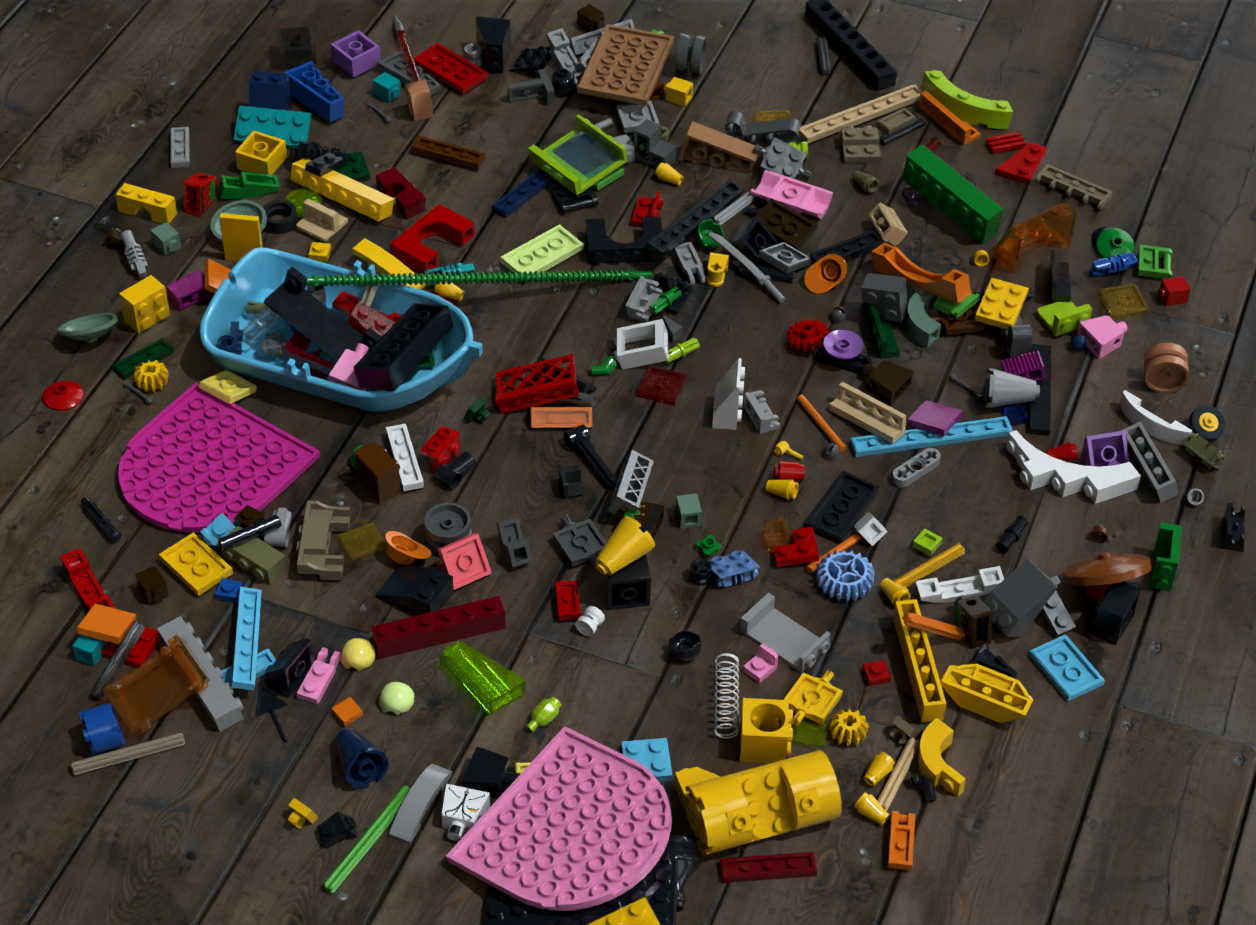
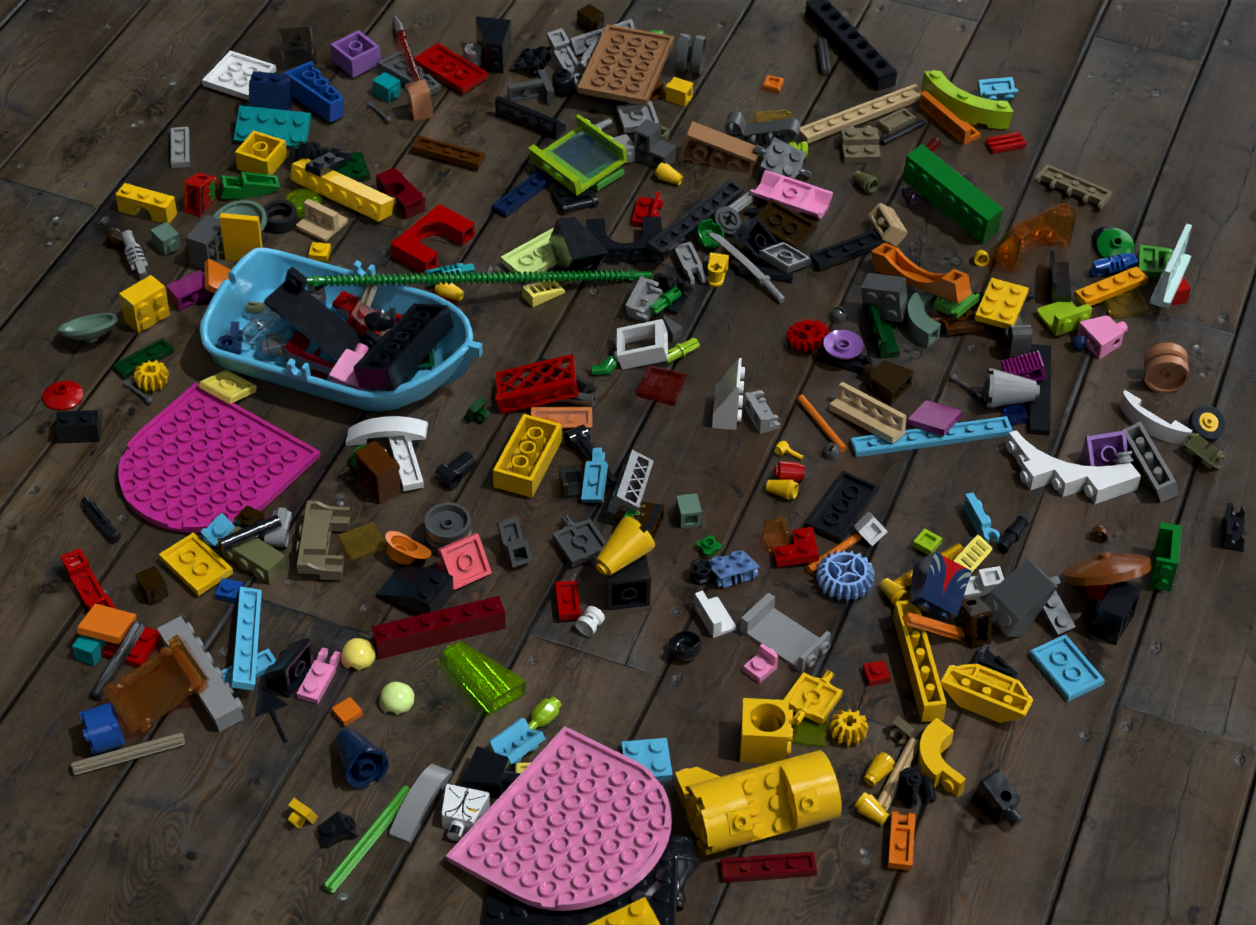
(79, 426): none -> black slope
(204, 242): none -> dark grey brick
(234, 73): none -> white plate
(380, 320): none -> black hair
(383, 261): yellow slope -> none
(386, 427): none -> white slope
(442, 447): red bracket -> none
(516, 741): none -> medium azure bracket
(527, 455): none -> yellow brick
(528, 118): none -> black fence
(537, 293): none -> light yellow slope
(576, 246): none -> black slope
(595, 478): none -> medium azure plate
(713, 615): none -> white panel
(730, 698): white piece -> none
(734, 219): none -> dark grey gear
(773, 84): none -> orange tile
(825, 273): orange piece -> none
(908, 785): none -> black hinge
(919, 460): light grey beam -> none
(939, 586): none -> dark blue slope
(973, 553): none -> light yellow slope
(978, 518): none -> medium azure plate
(997, 89): none -> medium azure bracket
(997, 799): none -> black torso
(1023, 164): red wing -> none
(1065, 452): red cone -> none
(1111, 286): none -> light orange plate
(1123, 457): none -> light grey bush
(1172, 272): none -> light aqua fence
(1199, 496): light grey hinge -> none

